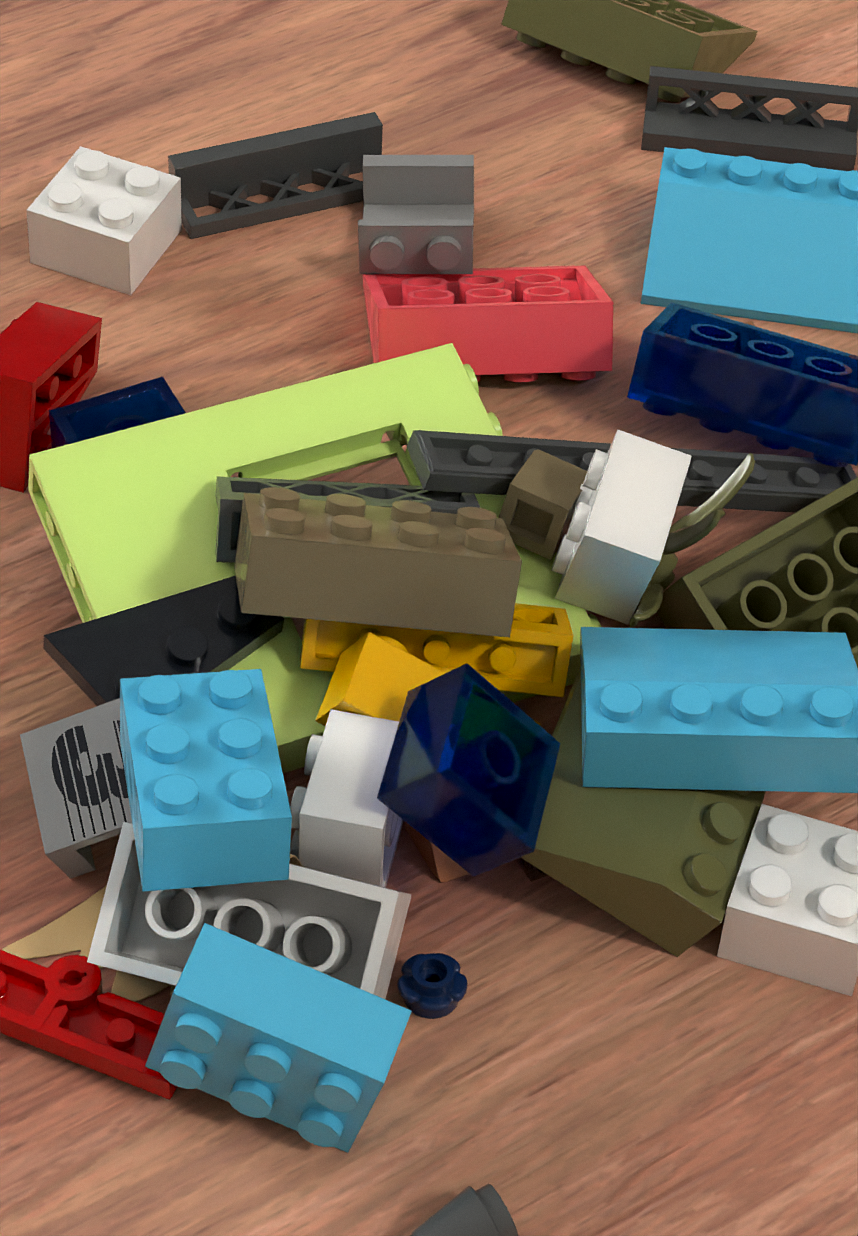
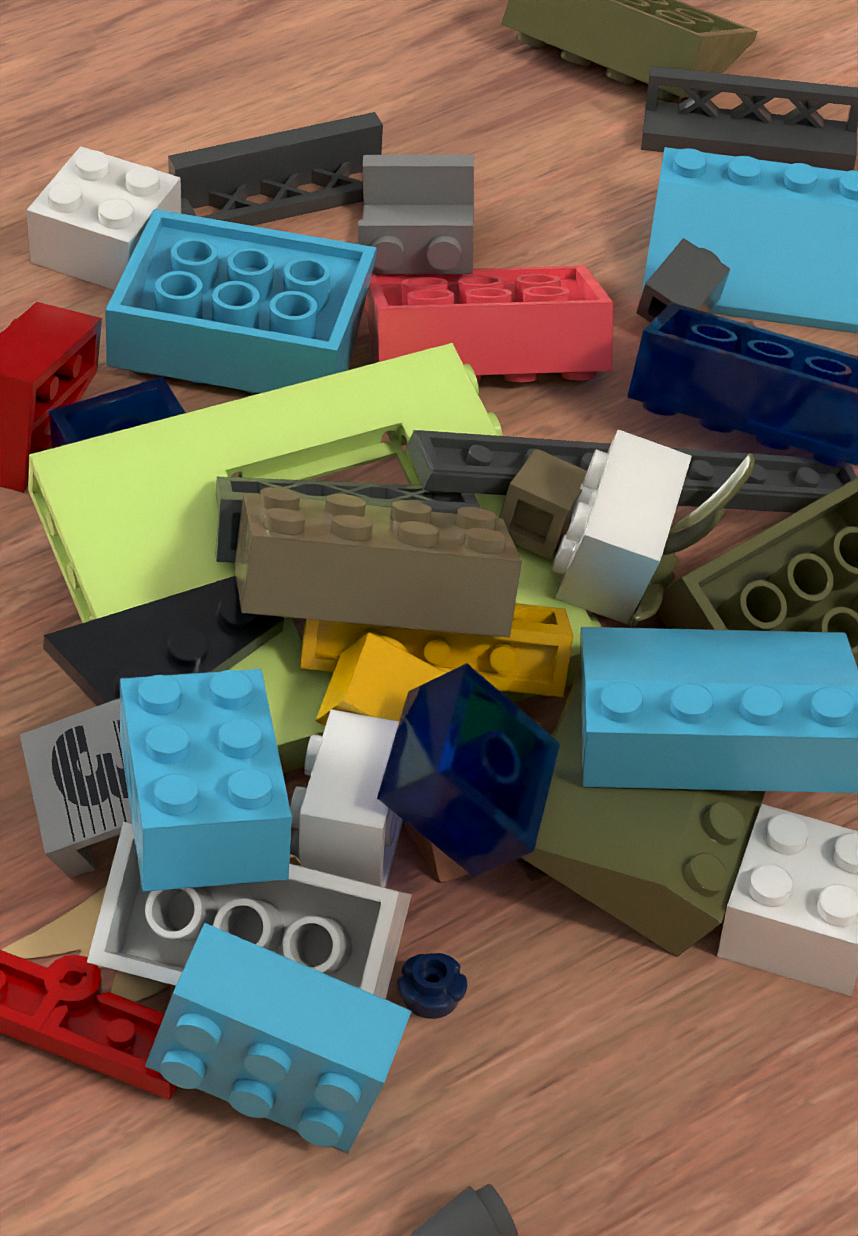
(237, 304): none -> medium azure slope
(687, 278): none -> dark grey brick

